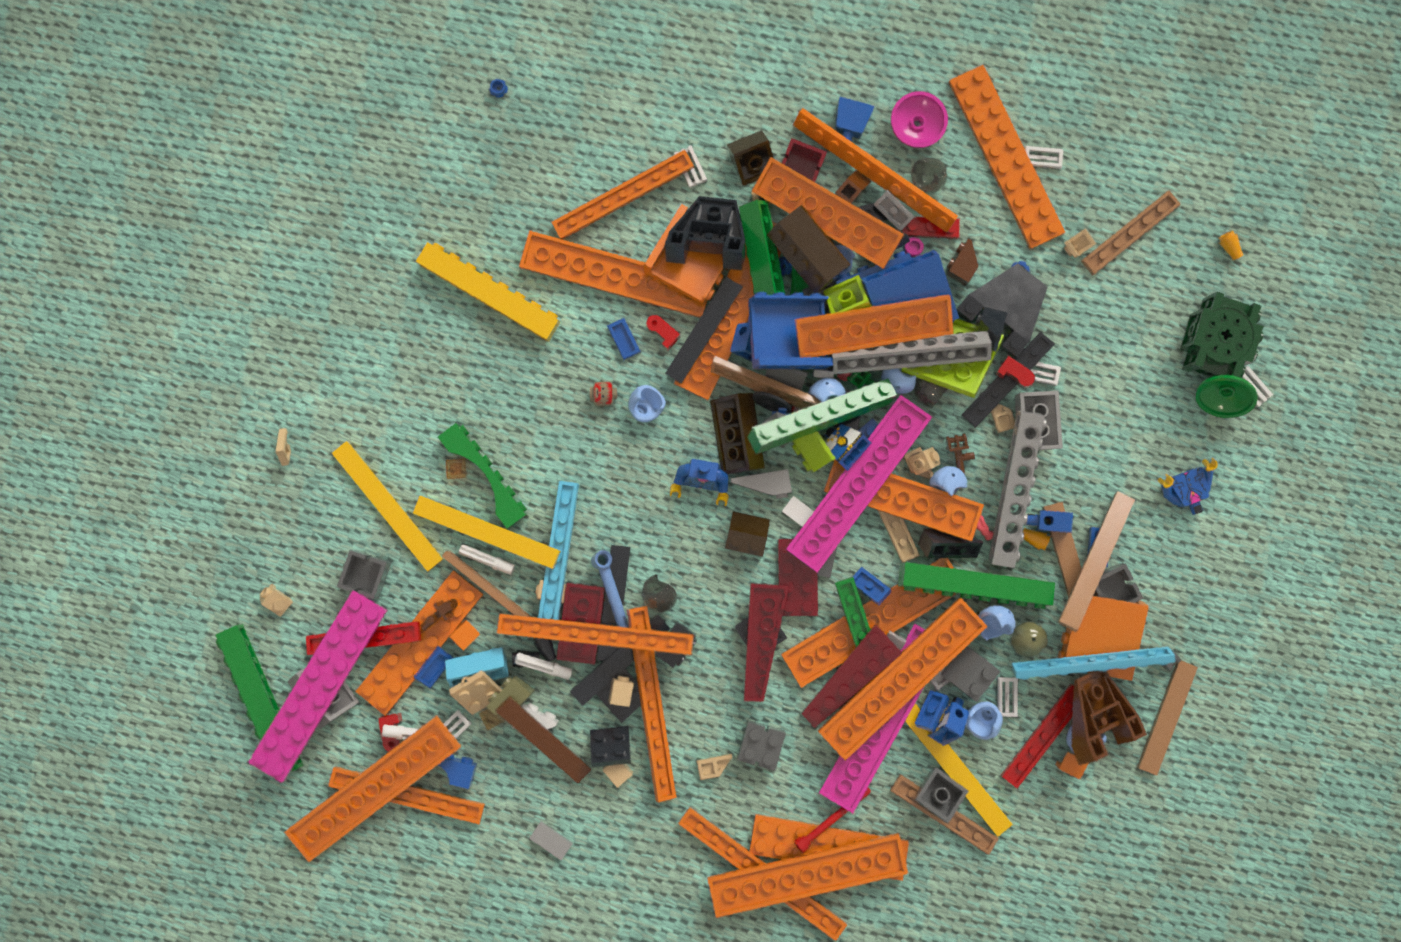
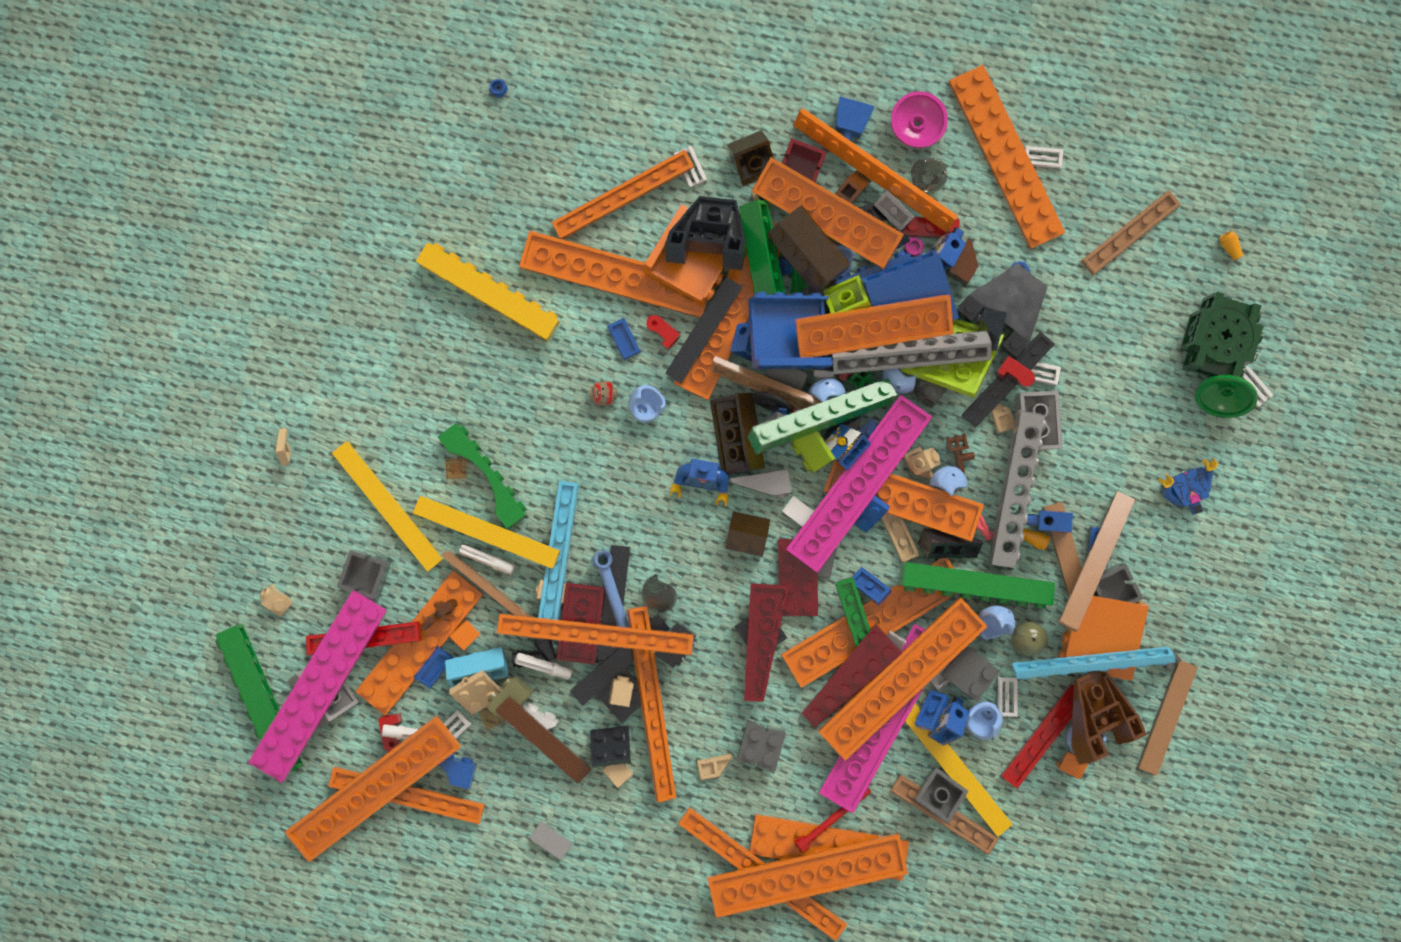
(872, 514): none -> blue plate
(950, 247): none -> blue torso
(1079, 243): tan bracket -> none

